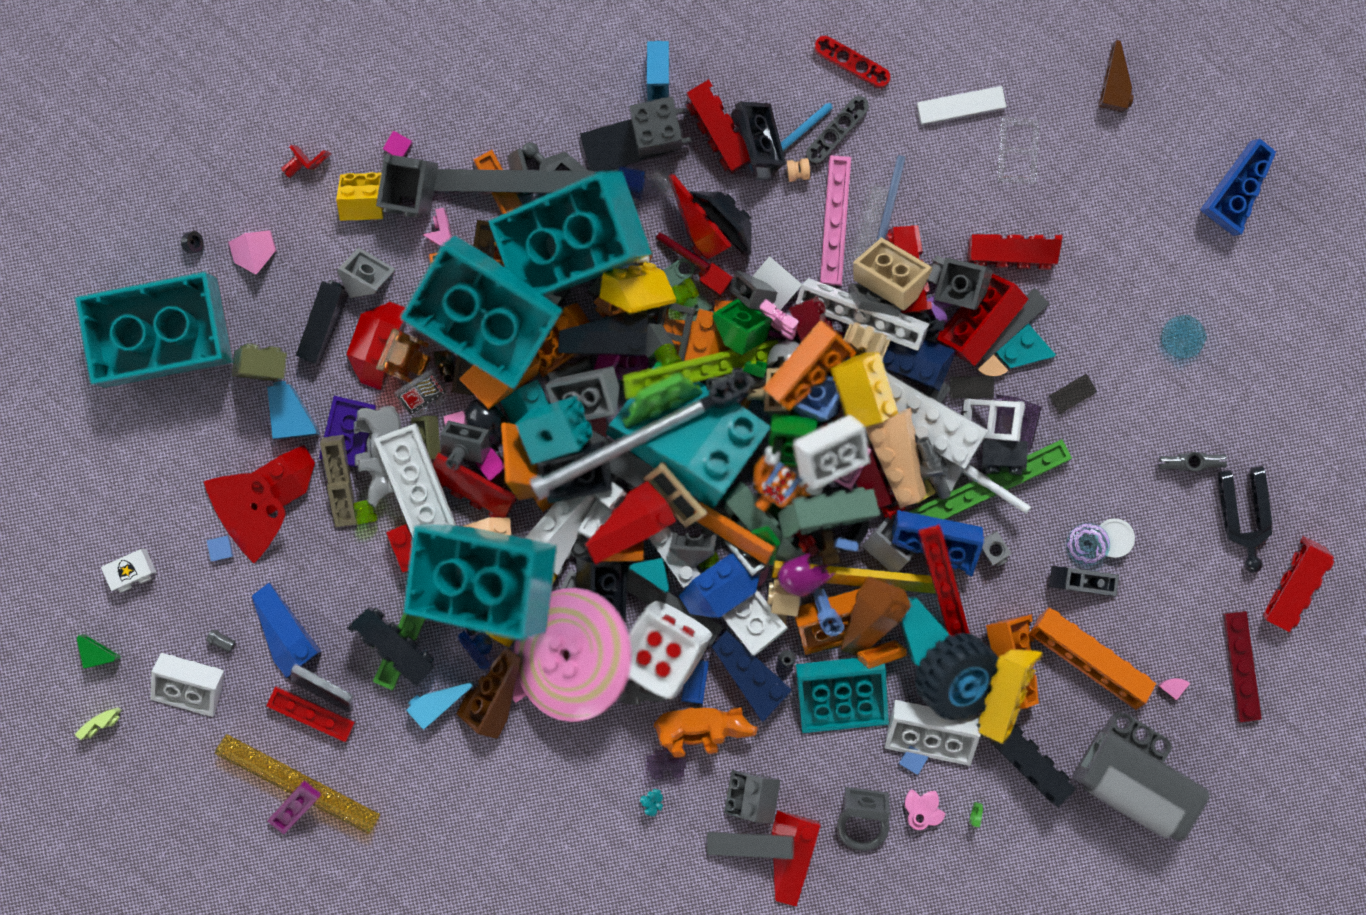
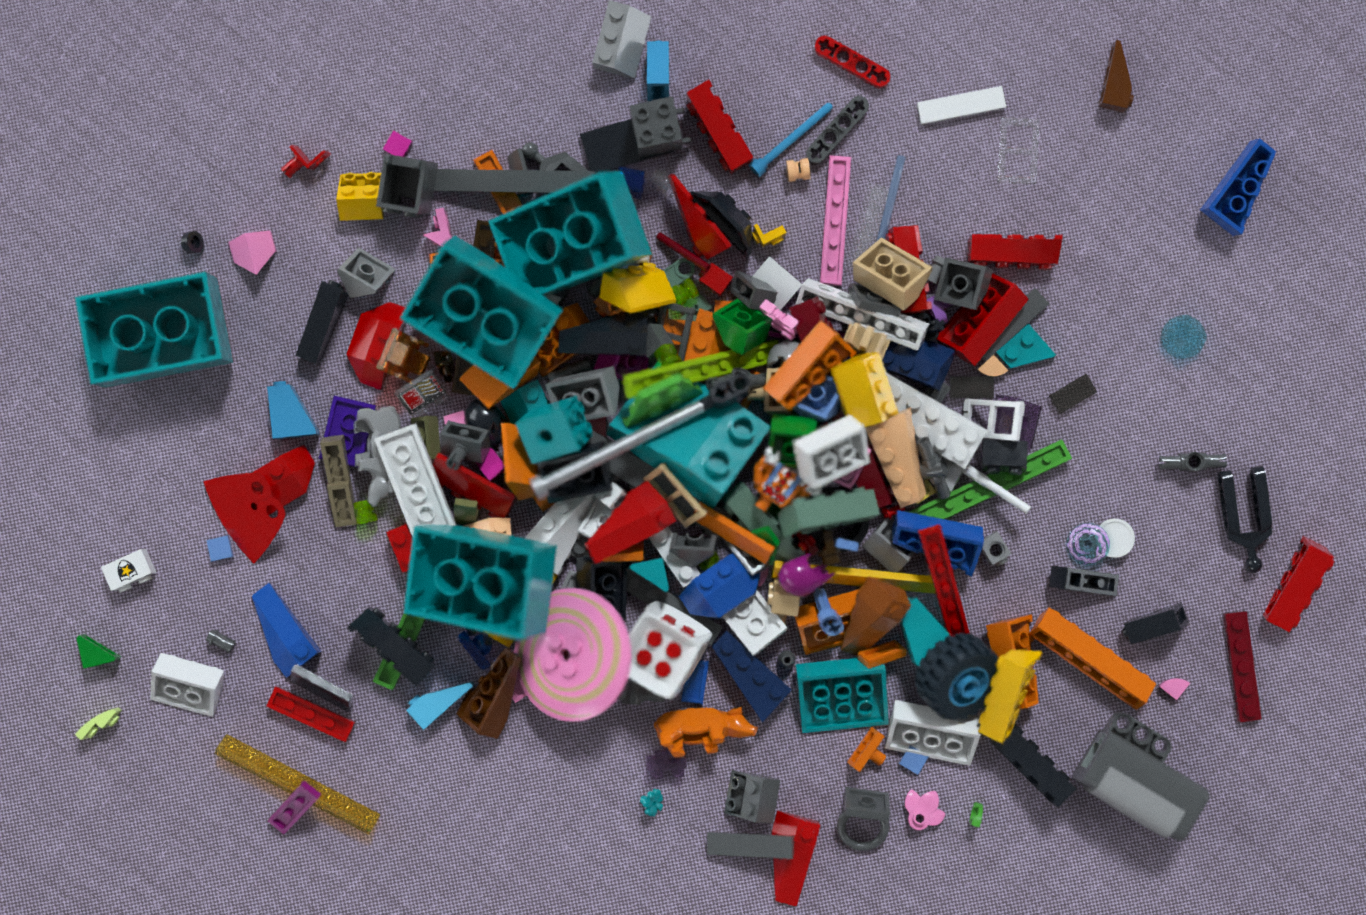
(259, 363): olive brick -> none
(465, 511): none -> olive slope
(621, 40): none -> light grey slope
(755, 369): green tile -> none
(761, 138): black slope -> none
(773, 237): none -> yellow bracket
(867, 750): none -> orange tile
(1155, 623): none -> black slope

